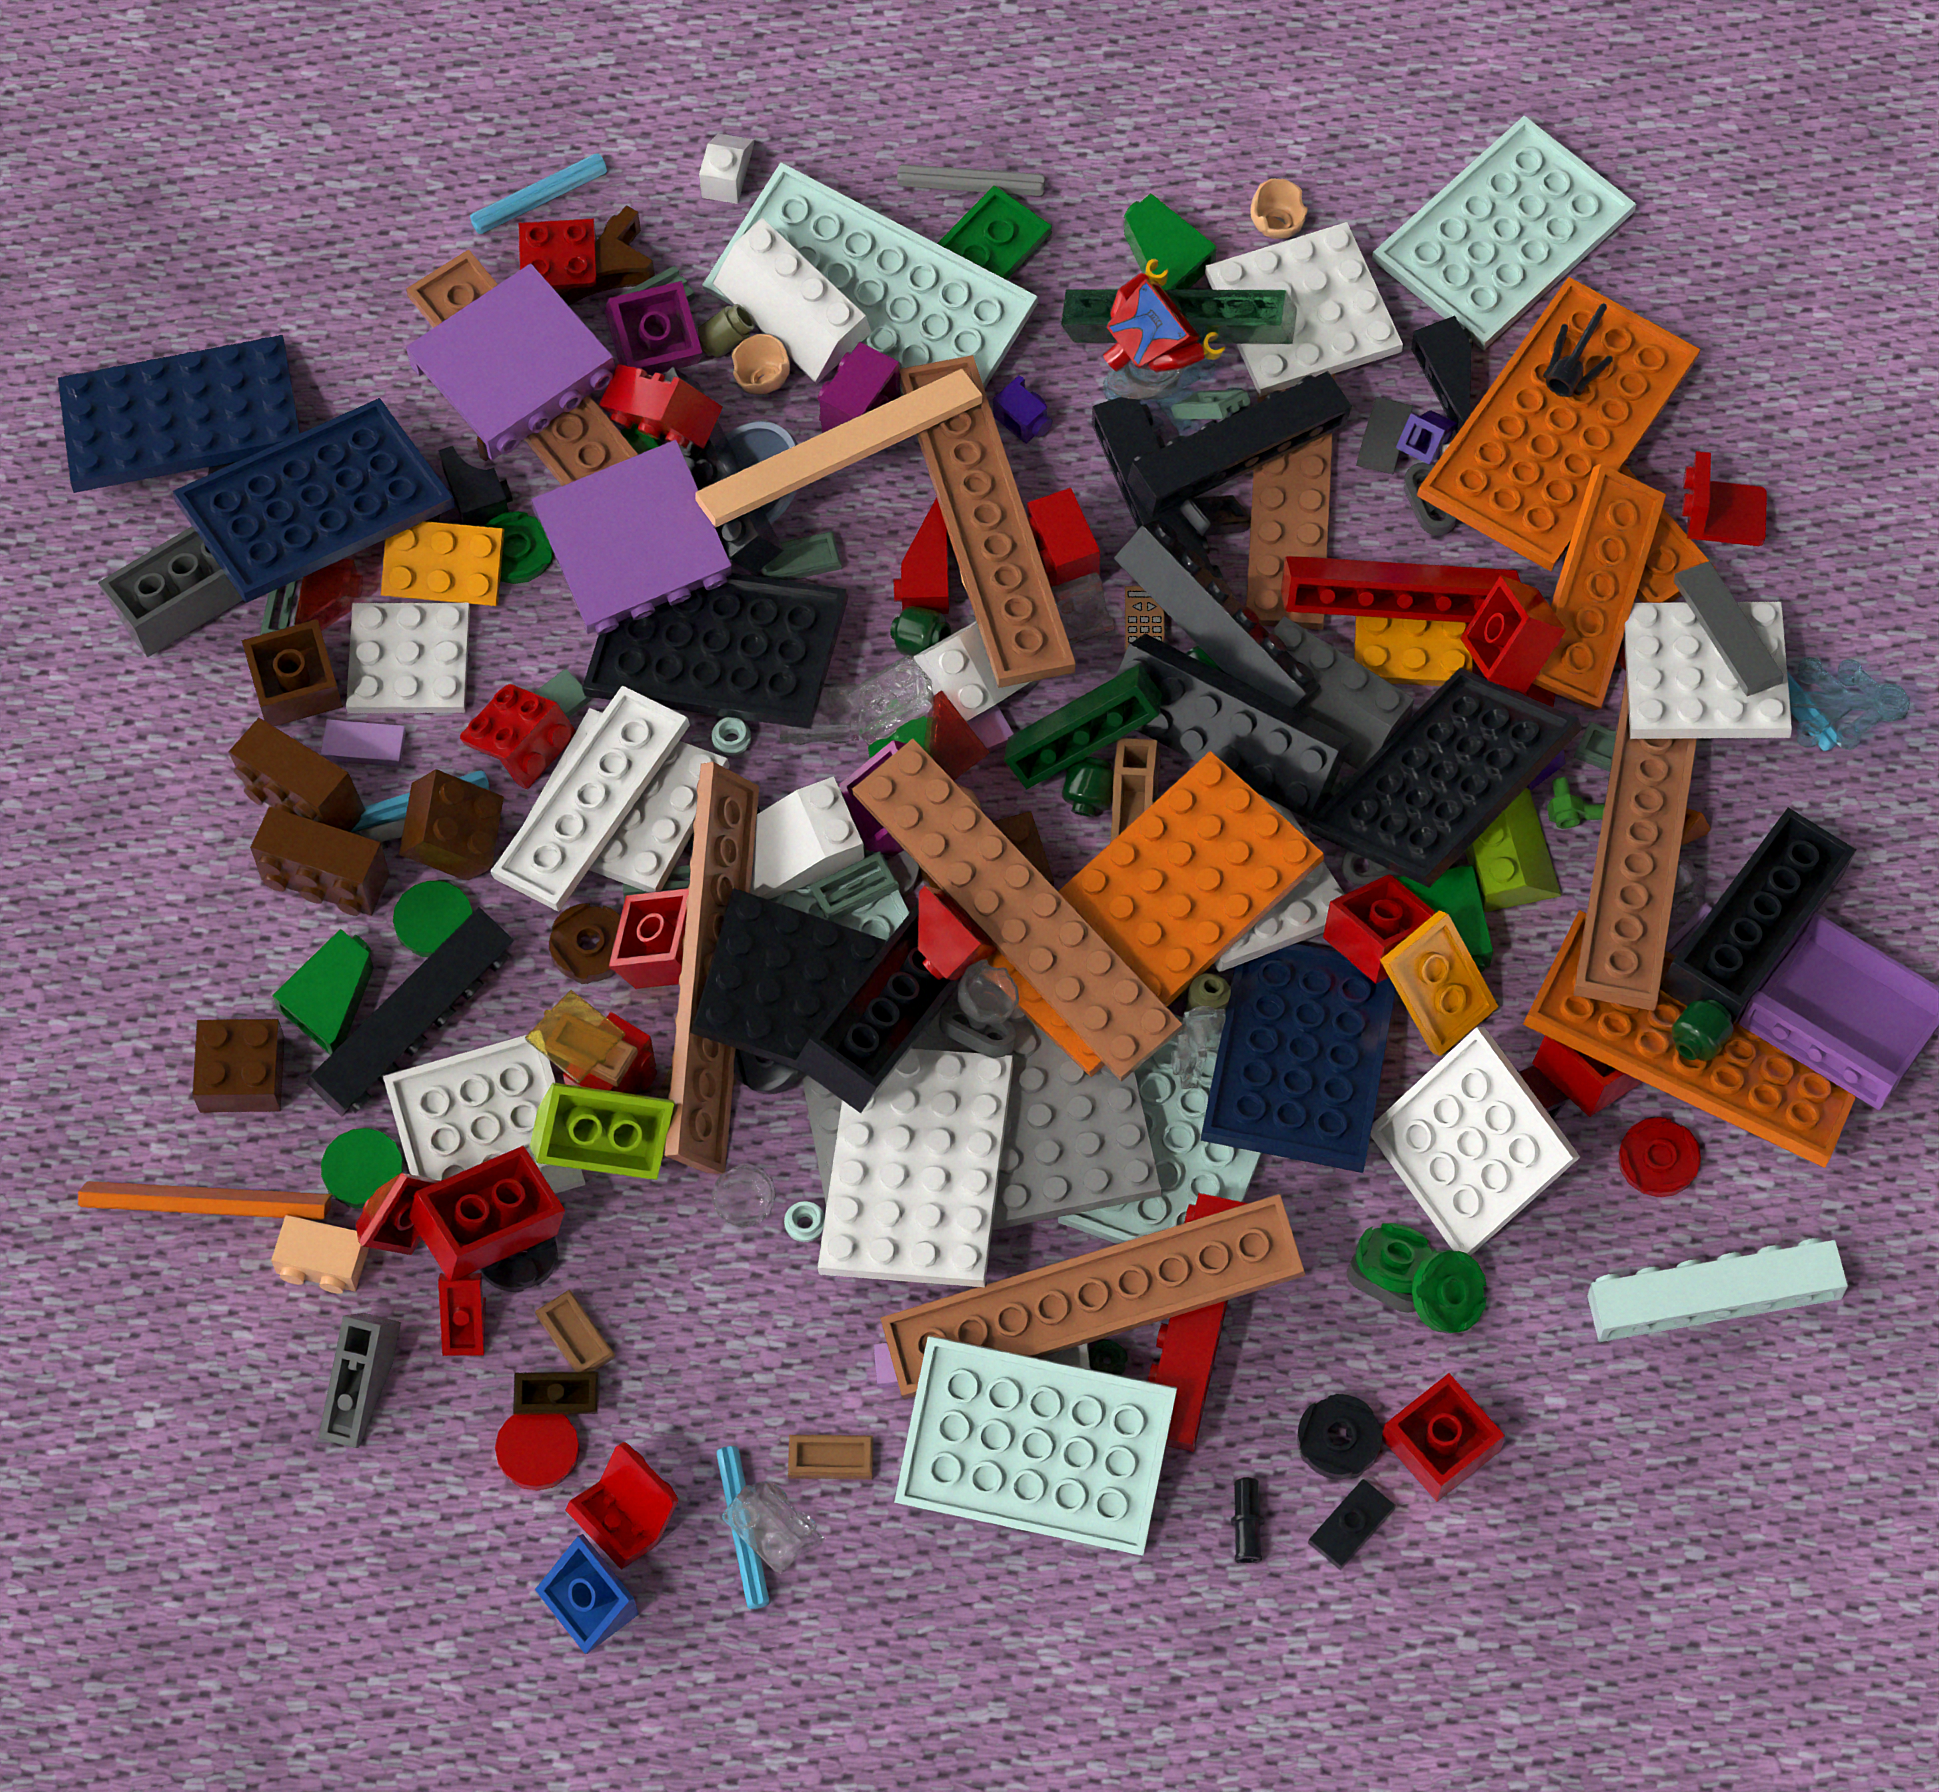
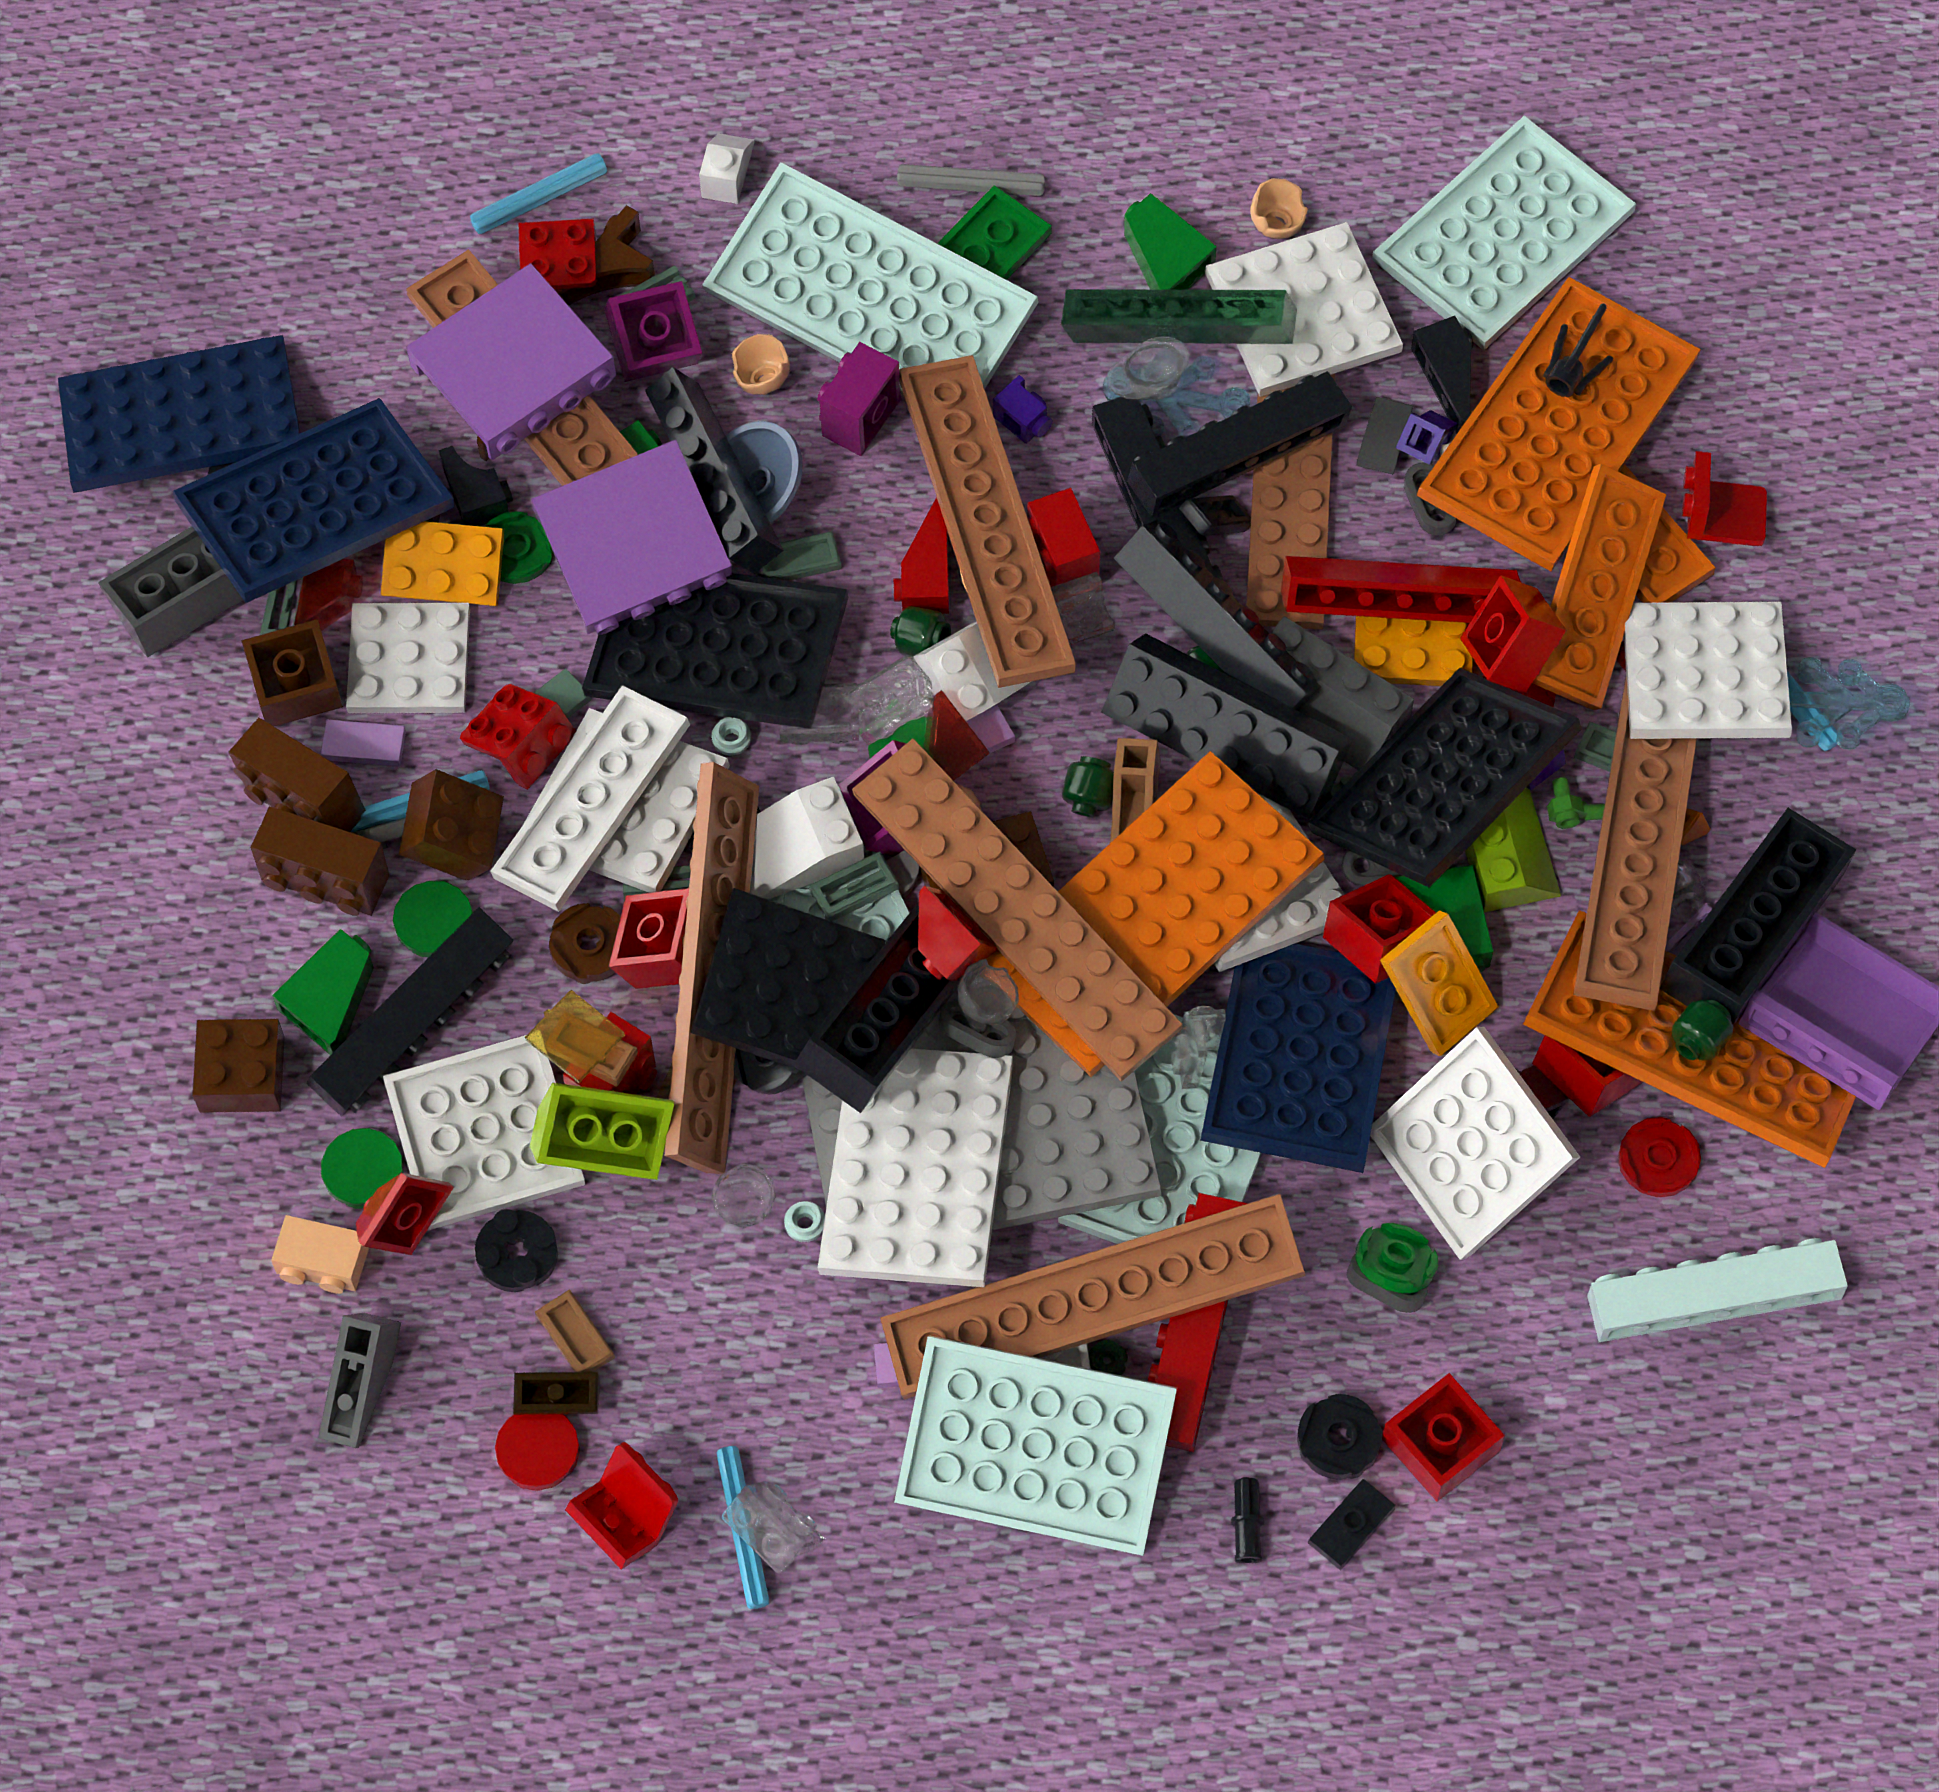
(204, 1200): orange tile -> none
(462, 1315): red slope -> none
(486, 1213): red brick -> none
(586, 1595): blue slope -> none
(660, 406): red wedge -> none
(725, 330): olive brick -> none
(791, 300): white slope -> none
(830, 1457): medium nougat tile -> none
(838, 448): light nougat tile -> none
(1083, 726): dark green brick -> none
(1142, 615): tile -> none
(1153, 328): red torso -> none
(1208, 991): olive brick -> none
(1210, 404): sand green tile -> none
(1449, 1291): green tile -> none
(1728, 628): dark grey tile -> none

